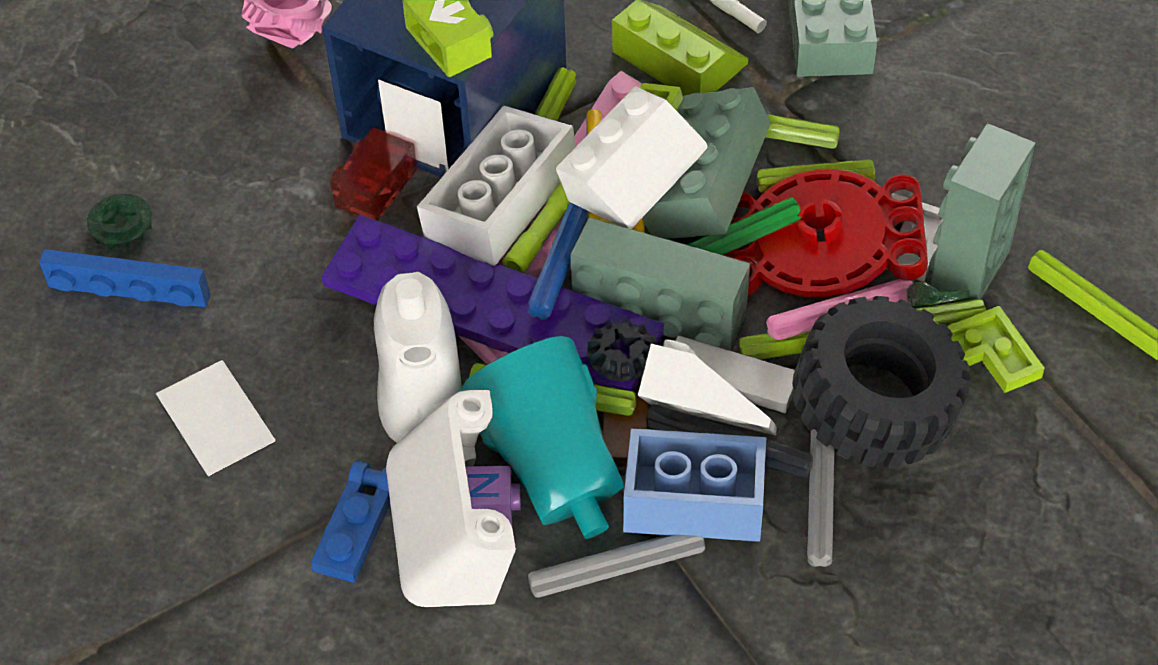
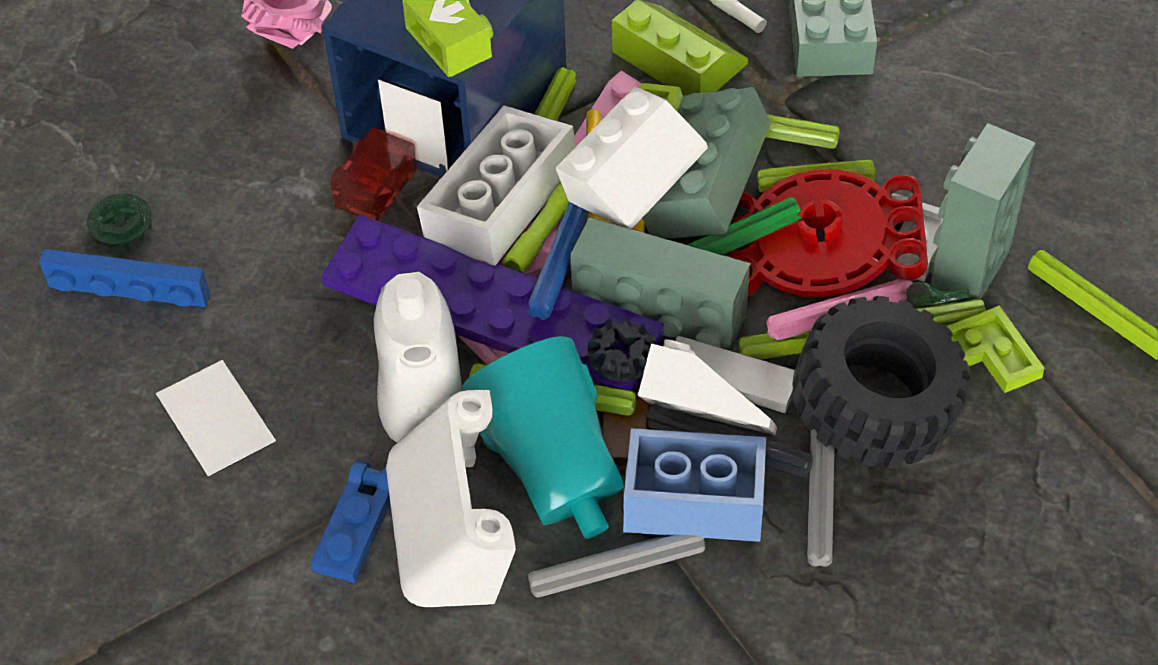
(493, 489): medium lavender brick -> none

